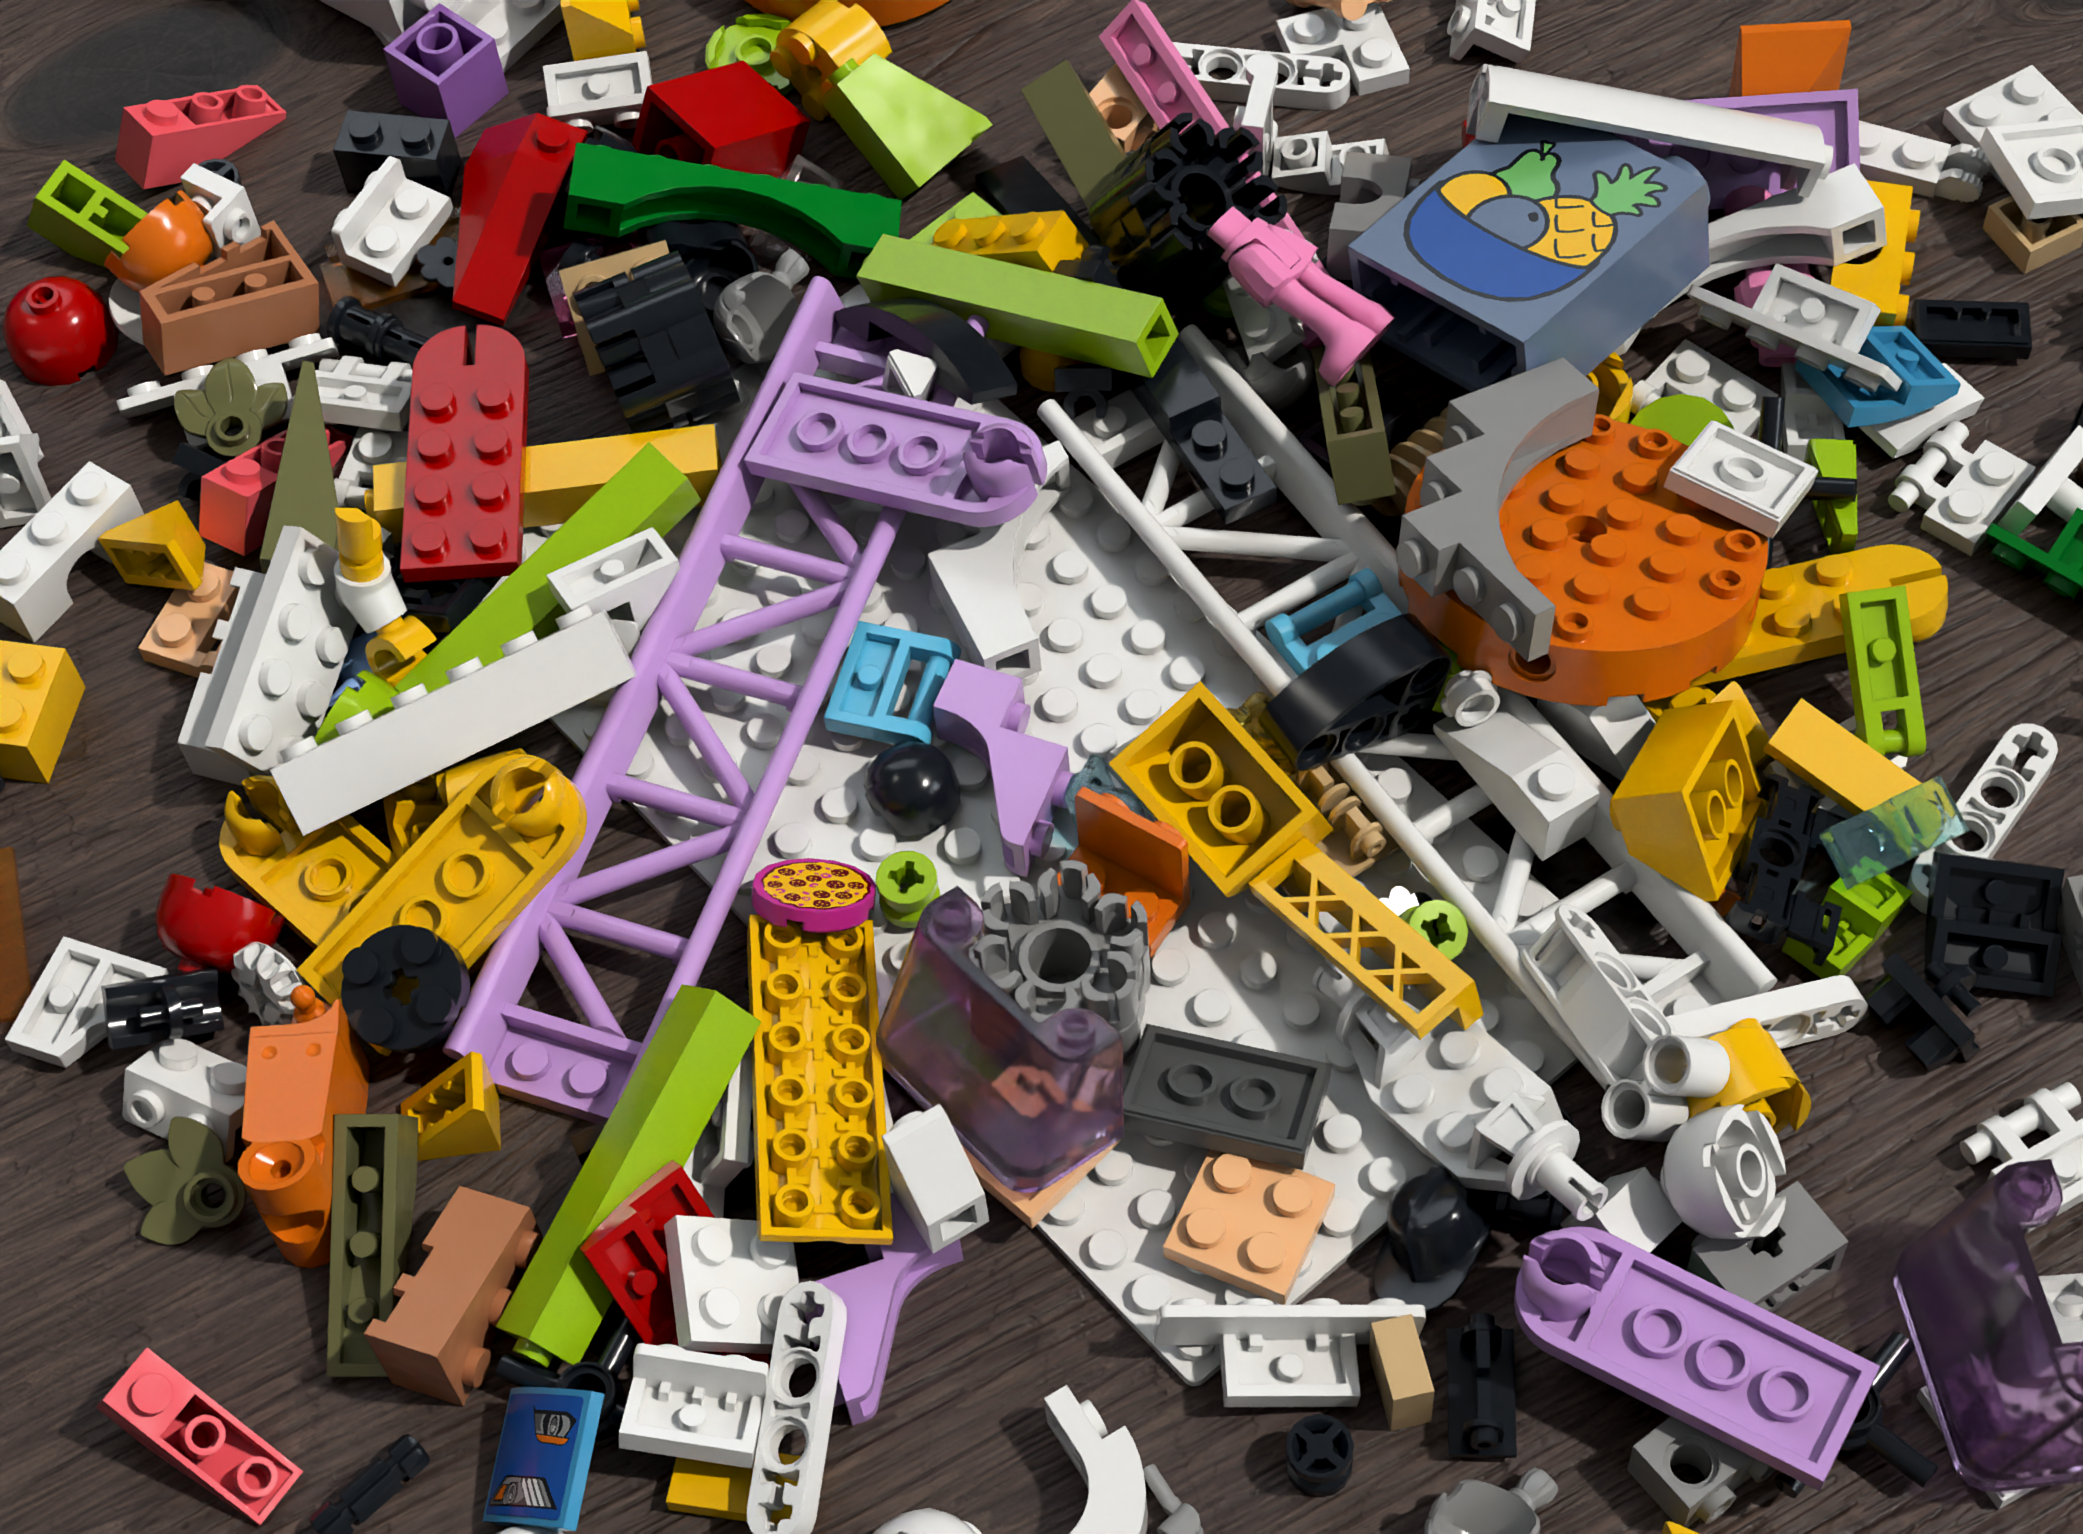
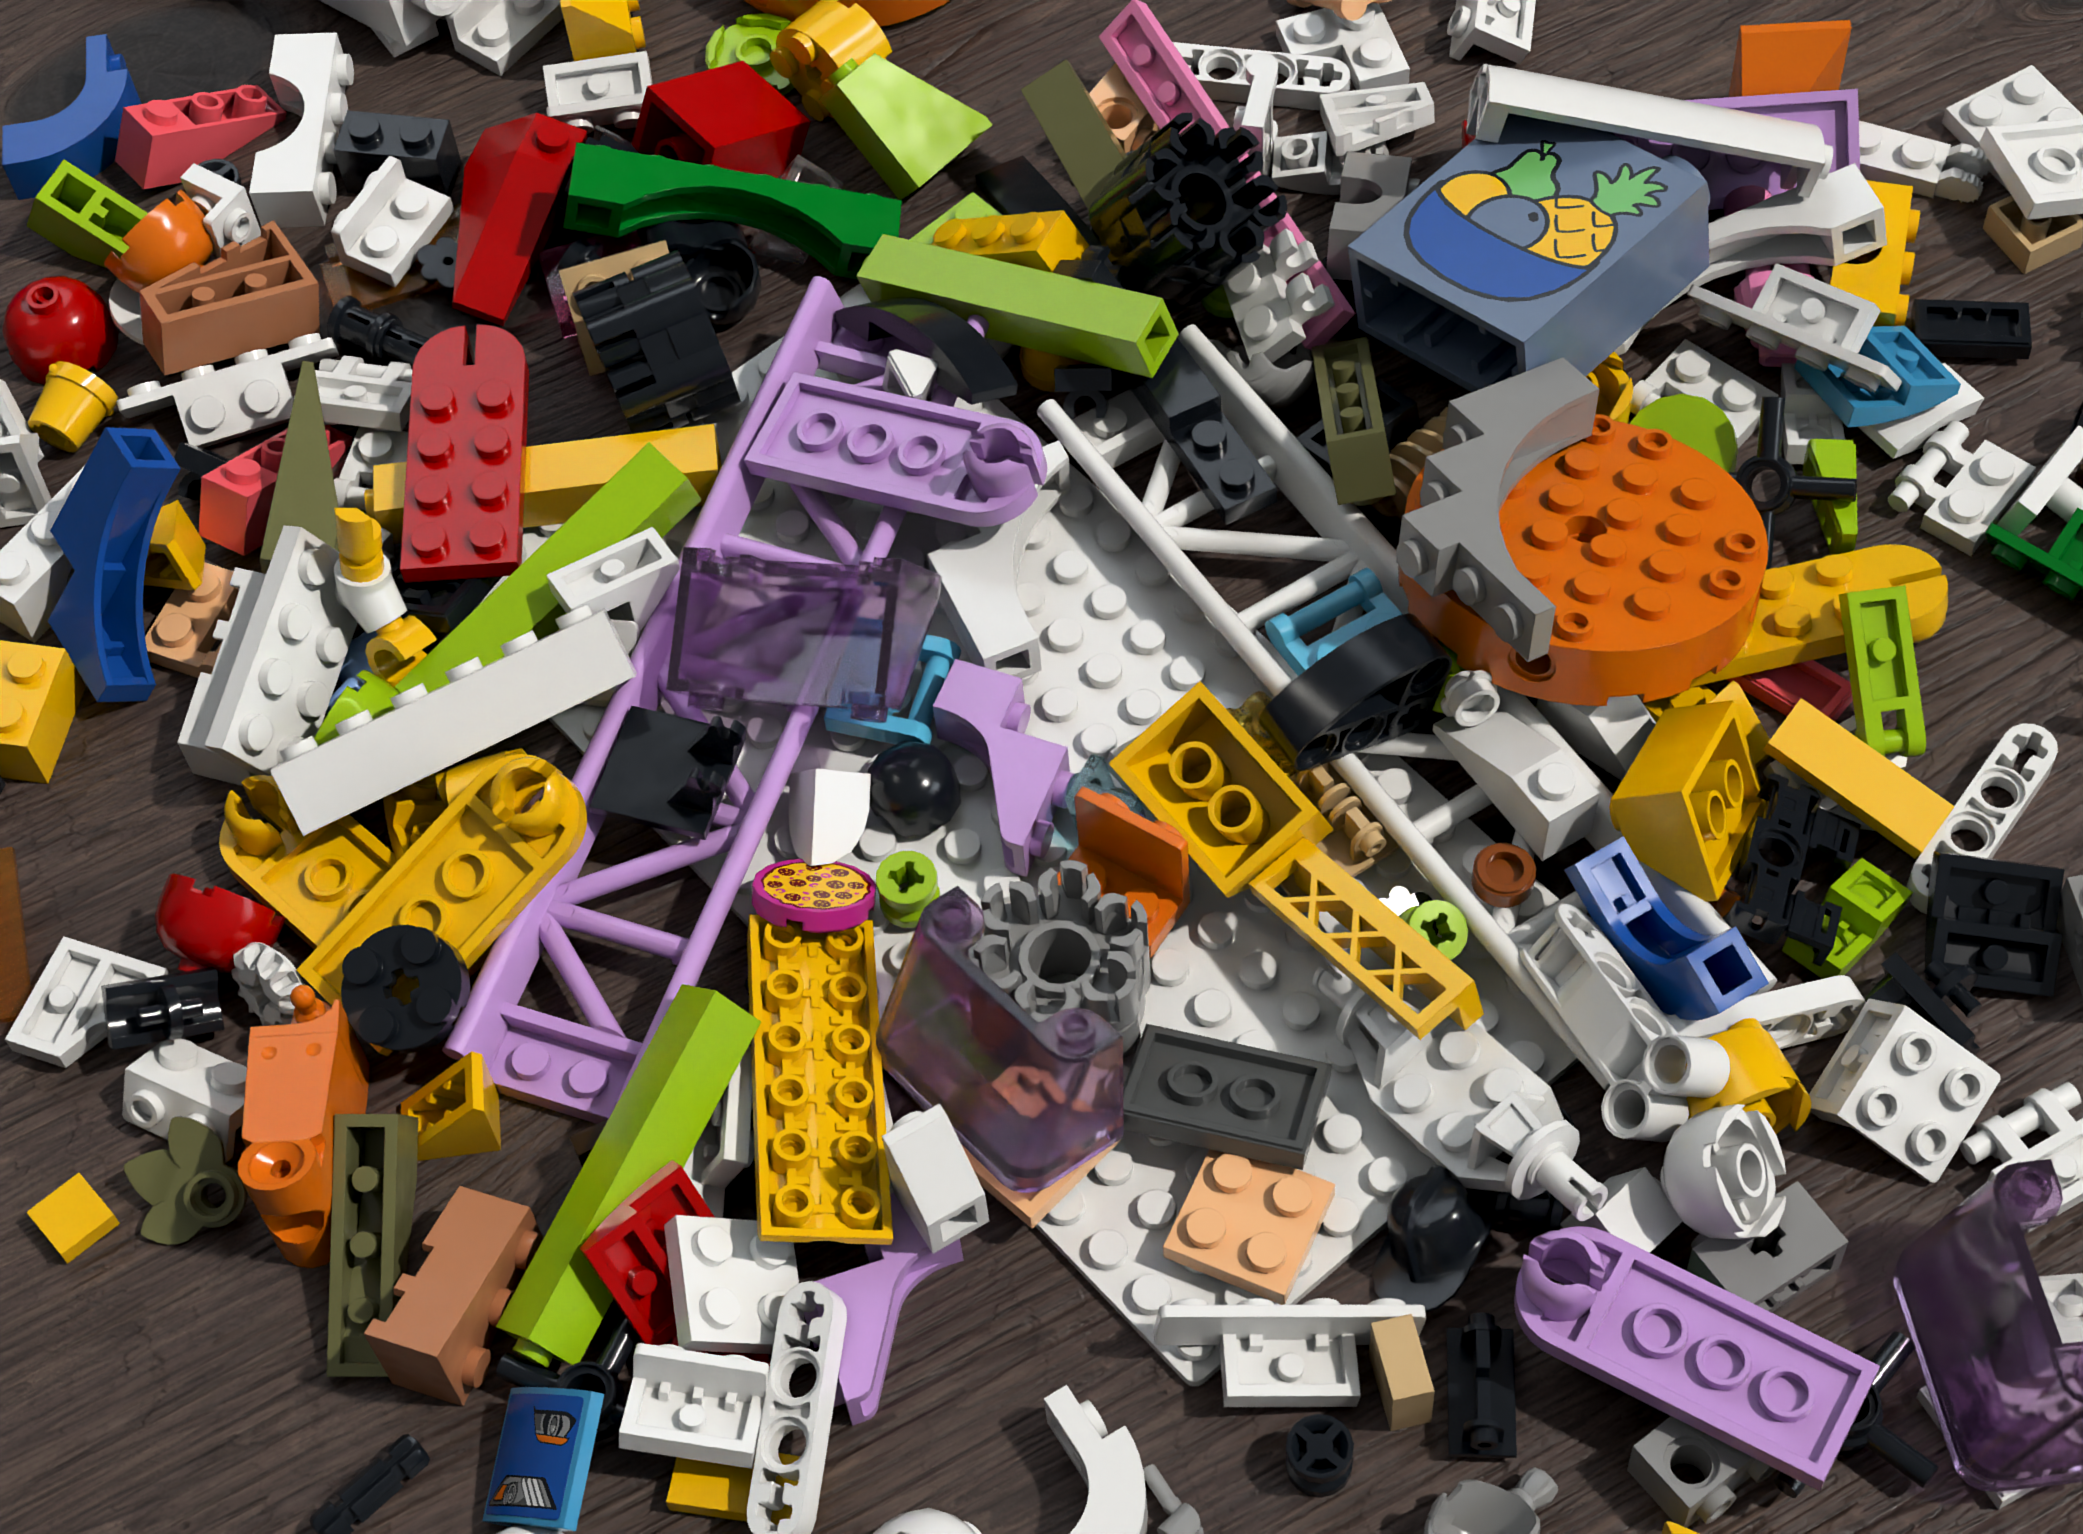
(71, 406): none -> yellow piece
(73, 1217): none -> yellow tile
(81, 133): none -> blue arch
(107, 541): none -> blue arch
(198, 1437): coral slope -> none
(228, 403): olive plate -> none
(296, 176): none -> white arch
(446, 69): medium lavender head -> none
(669, 771): none -> black plate
(758, 309): light grey hair -> none
(799, 632): none -> clear purple windscreen
(827, 813): none -> white brick
(1279, 271): bright pink piece -> none
(1374, 115): none -> white wing
(1503, 875): none -> dark orange tile
(1675, 965): none -> blue arch
(1741, 478): white tile -> none
(1807, 680): none -> coral tile
(1893, 832): clear light blue slope -> none
(1904, 1087): none -> white bracket

